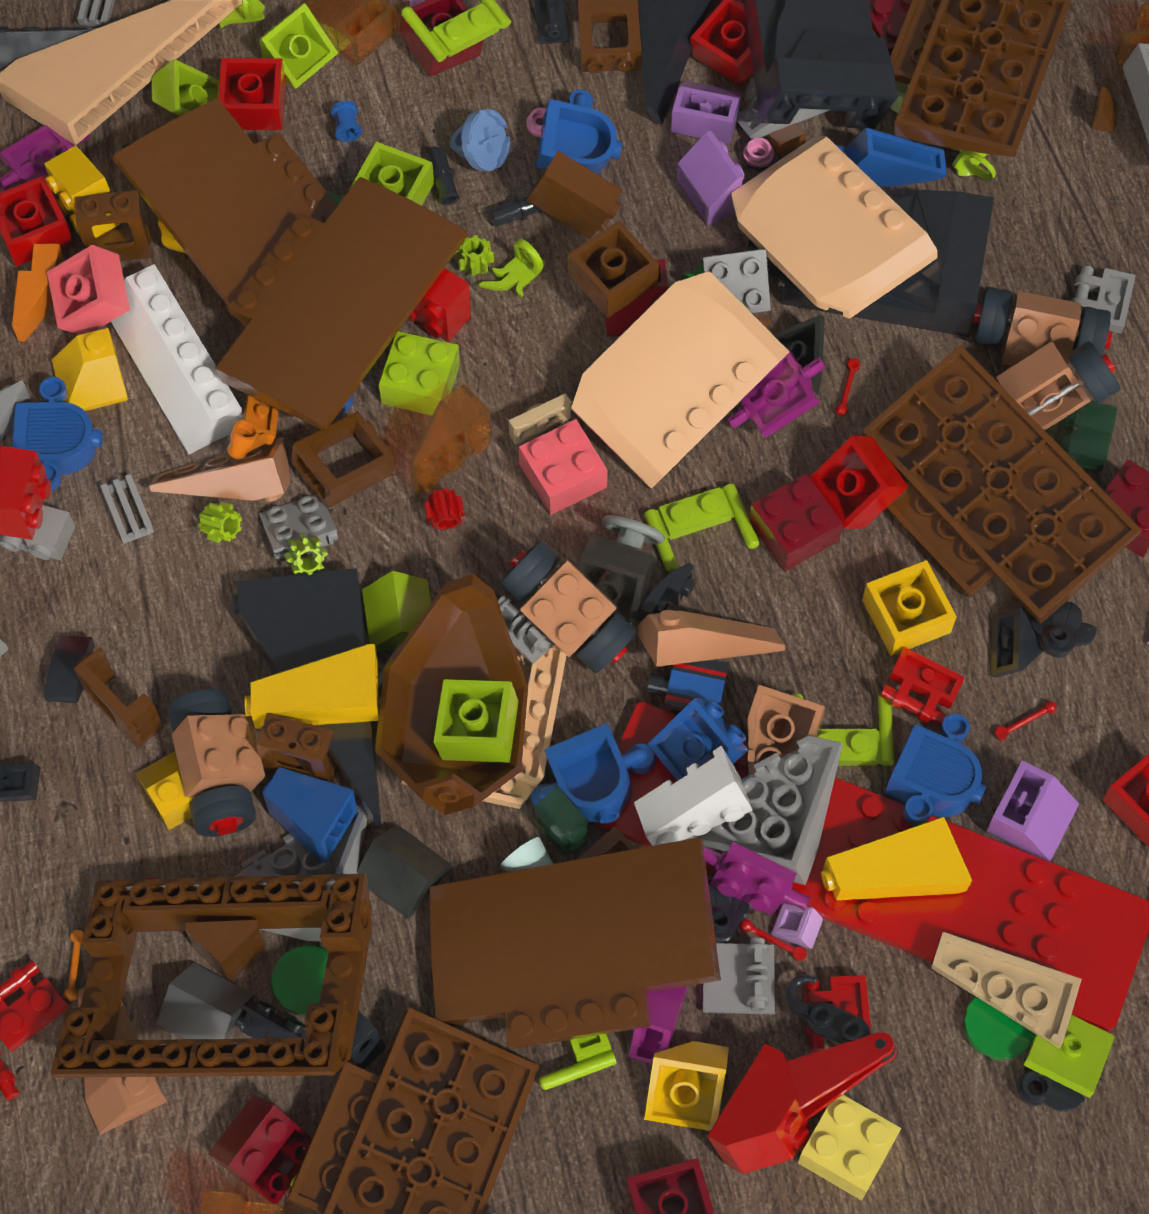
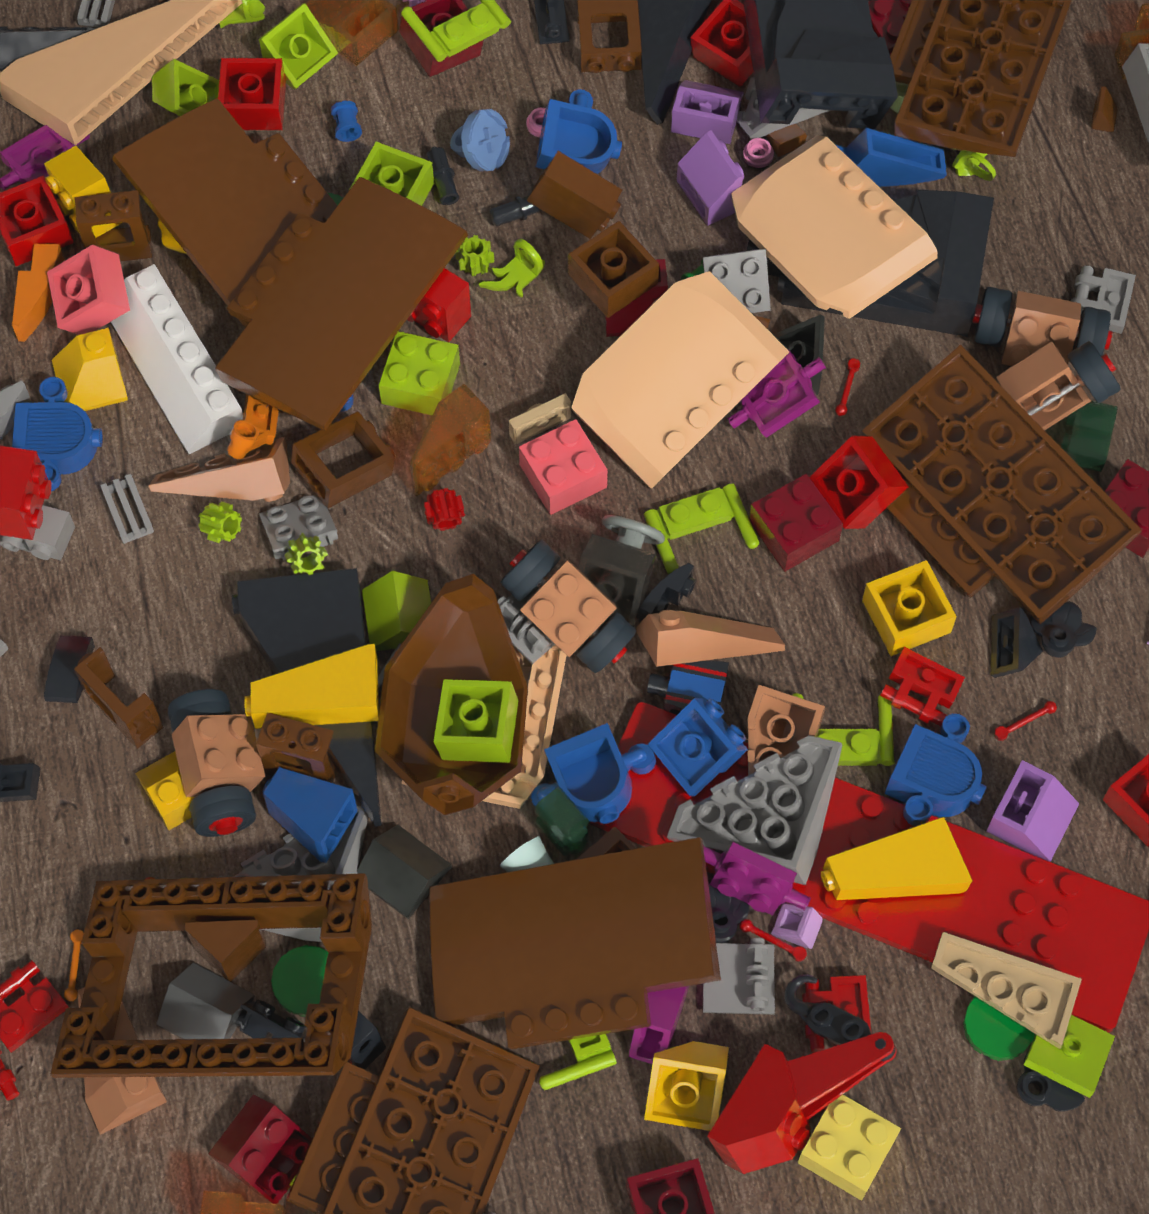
(695, 802): white wedge -> none

